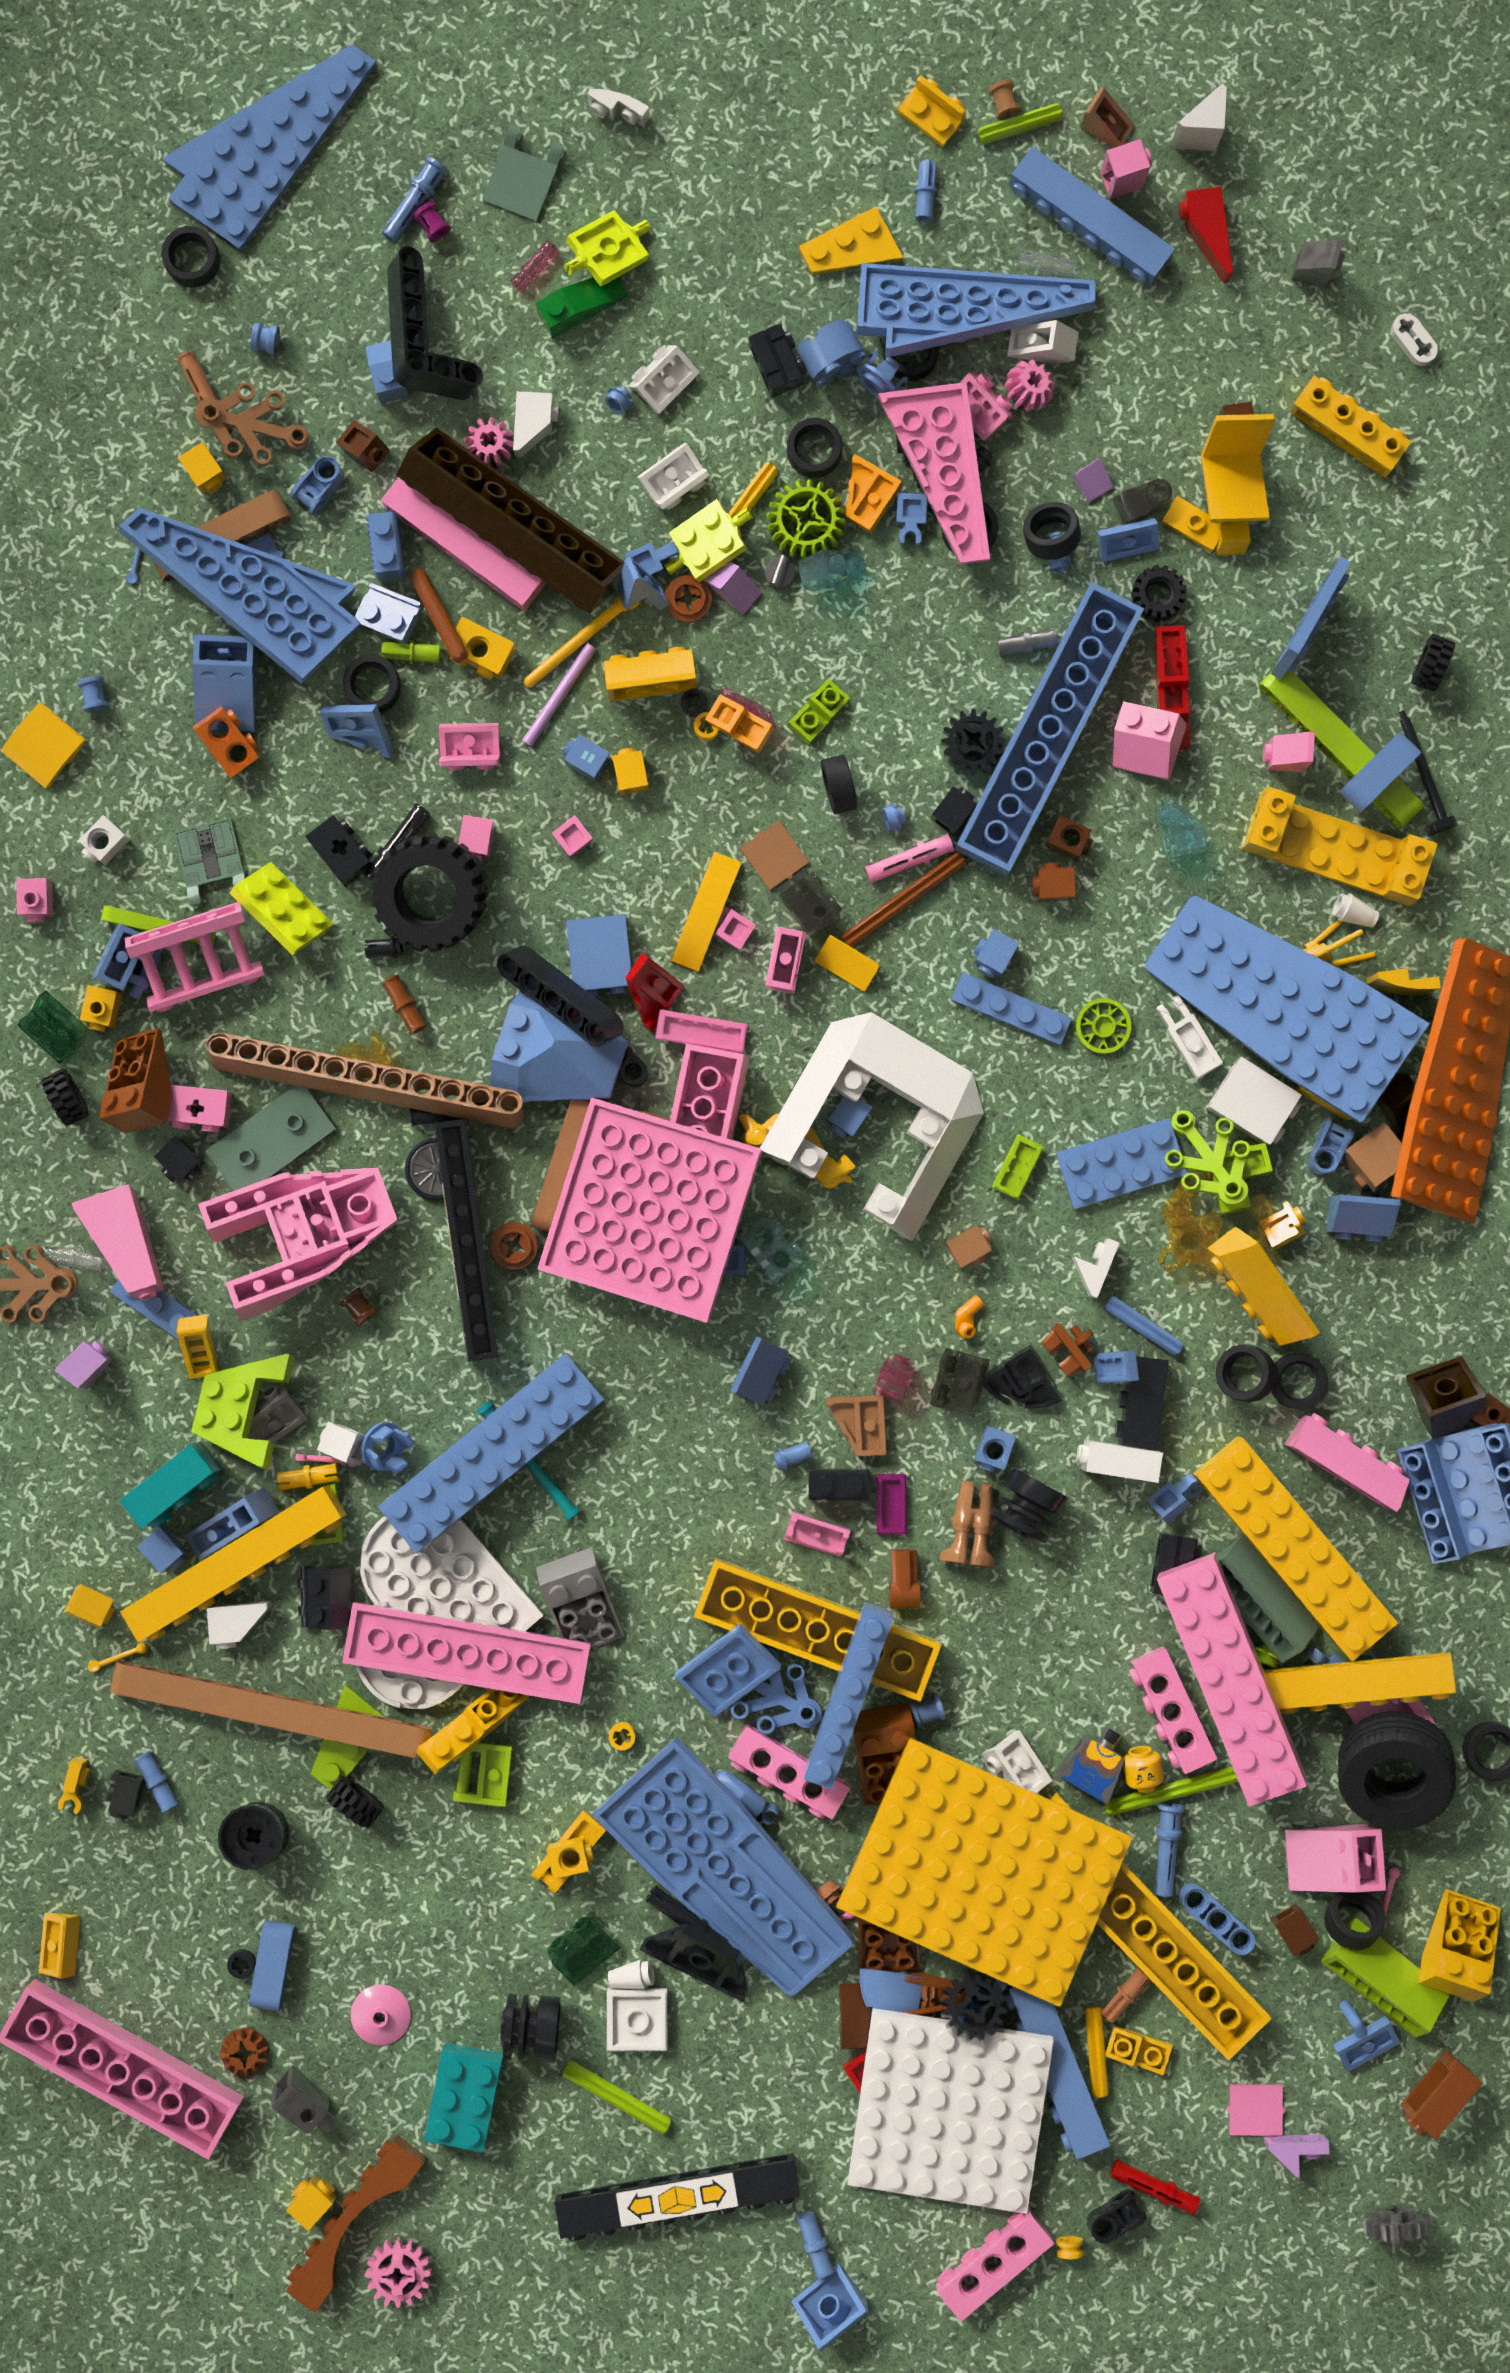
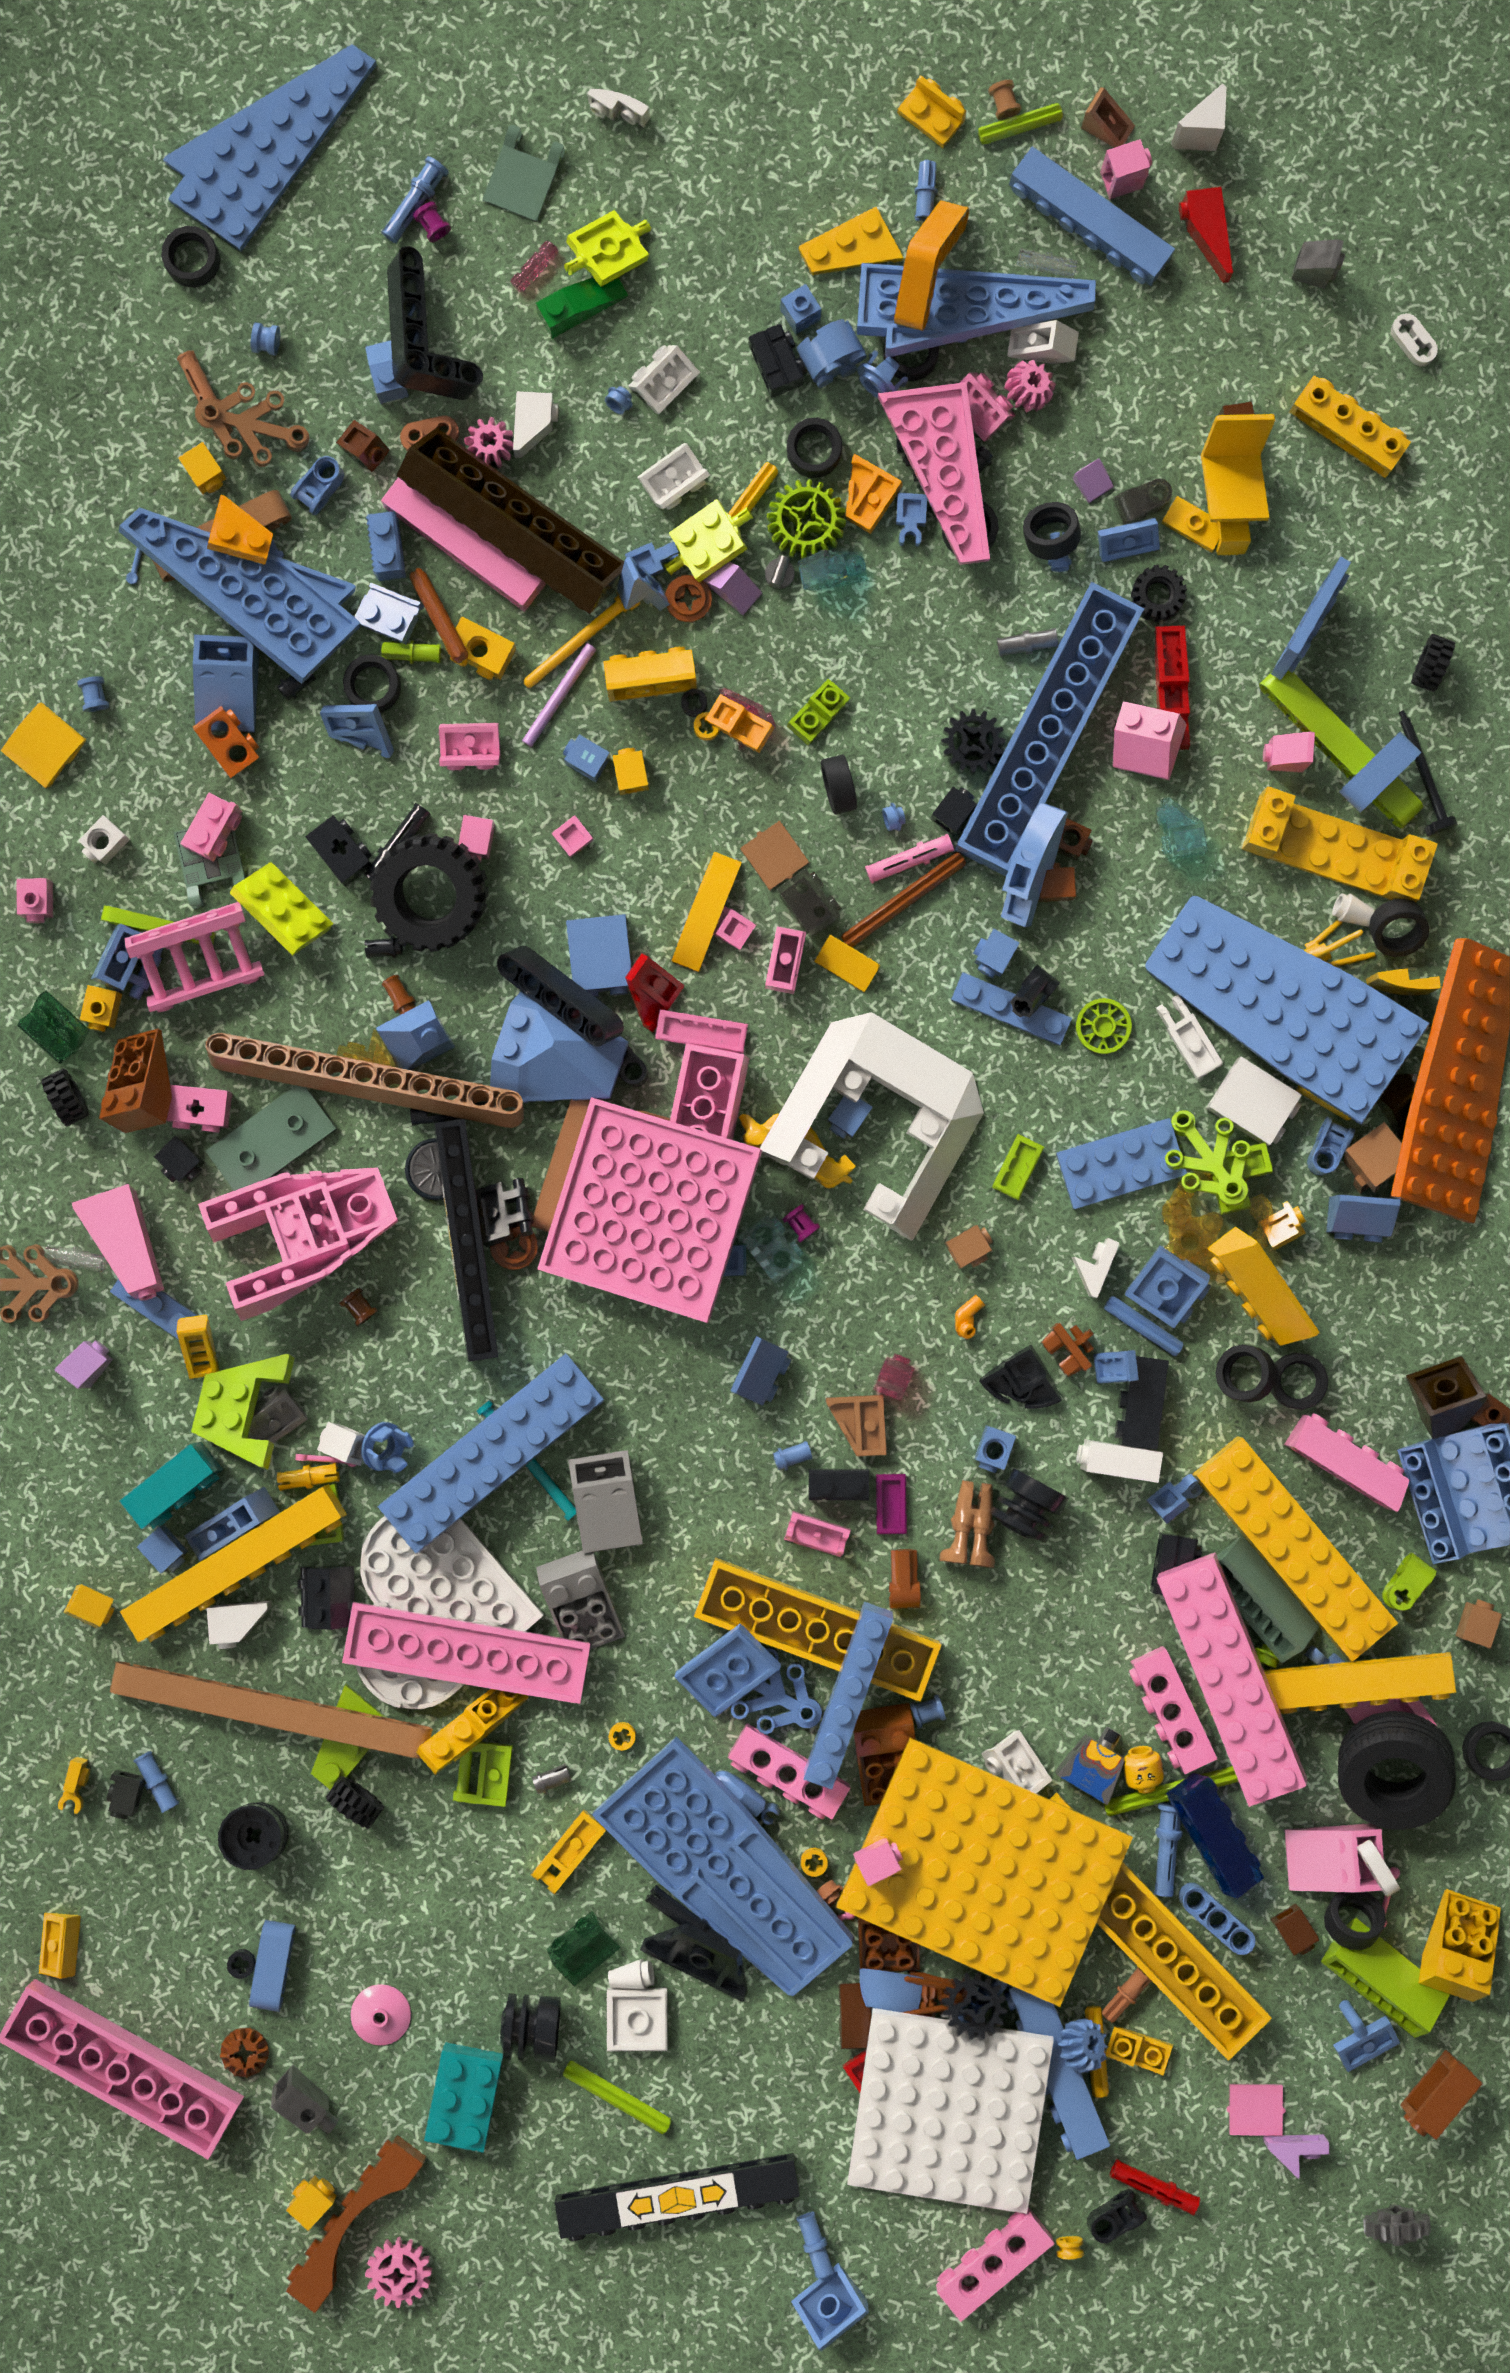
(95, 1666): yellow hinge -> none
(212, 827): none -> bright pink bracket
(238, 533): none -> light orange wing
(291, 686): none -> black pin
(415, 1036): none -> medium blue slope
(426, 426): none -> nougat plate
(495, 1215): none -> black plate
(551, 1779): none -> flat silver pin
(560, 1867): yellow brick -> none
(605, 1501): none -> light grey slope
(800, 309): none -> medium blue brick
(801, 1223): none -> magenta bush
(820, 1869): none -> yellow bush
(878, 1861): none -> bright pink brick
(923, 259): none -> light orange beam
(959, 1382): clear smoke bracket -> none
(1030, 862): none -> medium blue slope
(1034, 991): none -> black piece
(1083, 2045): none -> medium blue gear
(1169, 1287): none -> medium blue plate
(1215, 1835): none -> clear blue brick
(1378, 1868): none -> white beam
(1407, 943): none -> black tyre
(1410, 1579): none -> lime piece
(1479, 1623): none -> medium nougat brick

